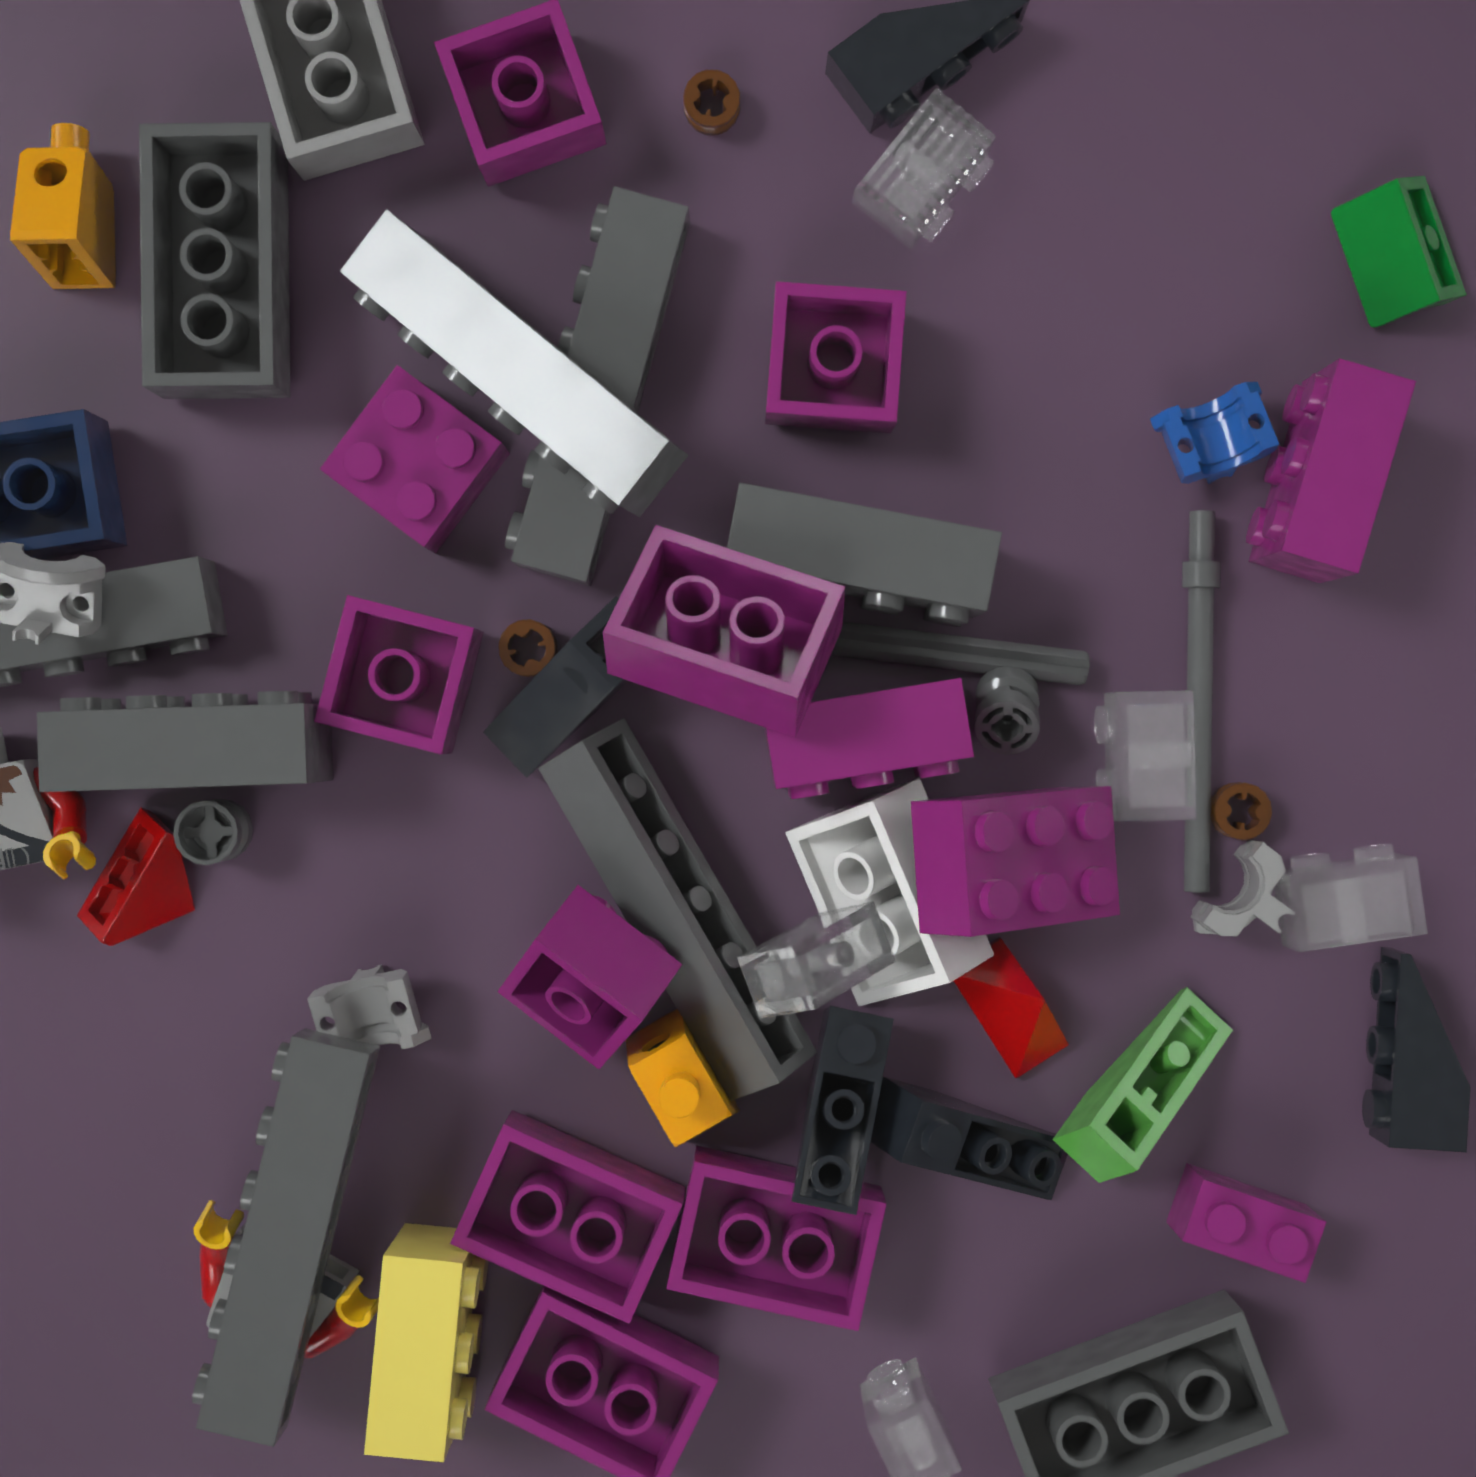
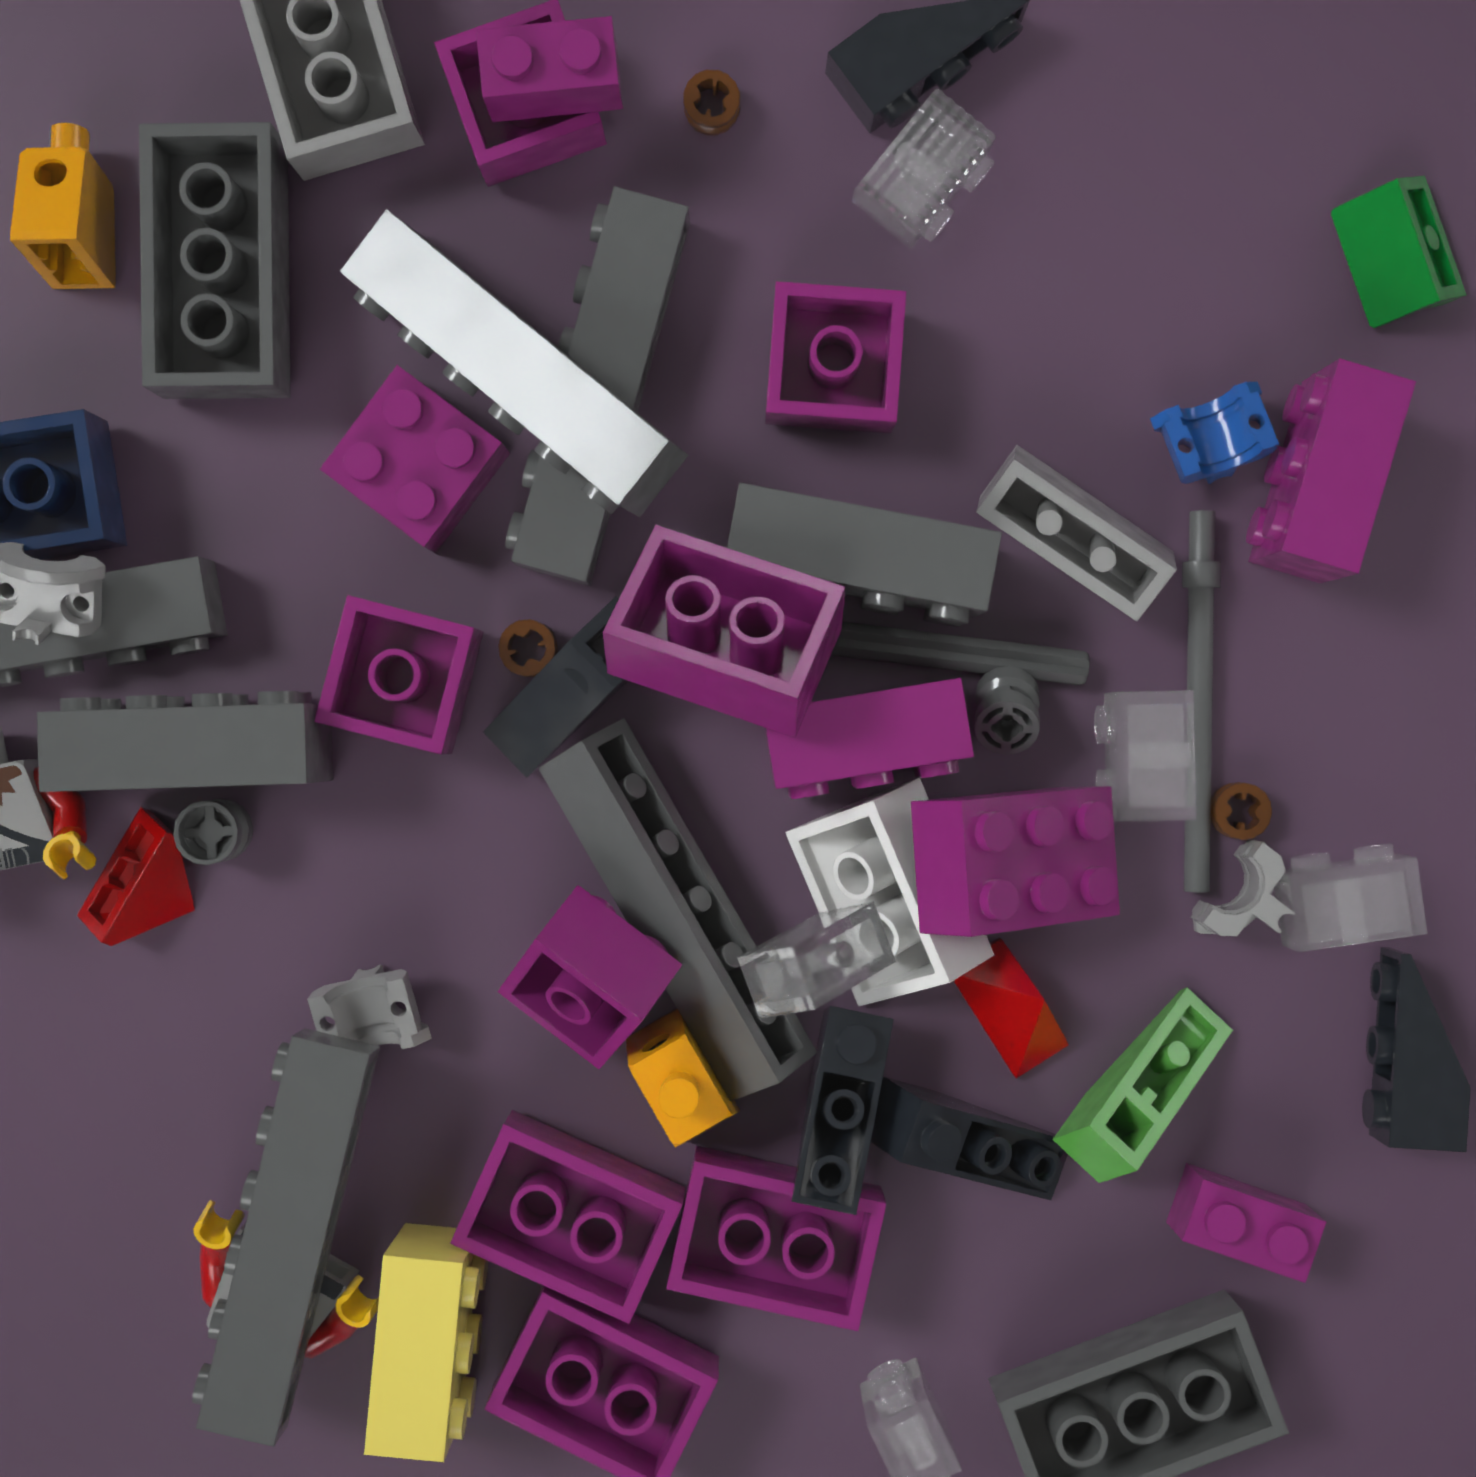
(549, 69): none -> magenta brick
(1077, 533): none -> light grey brick

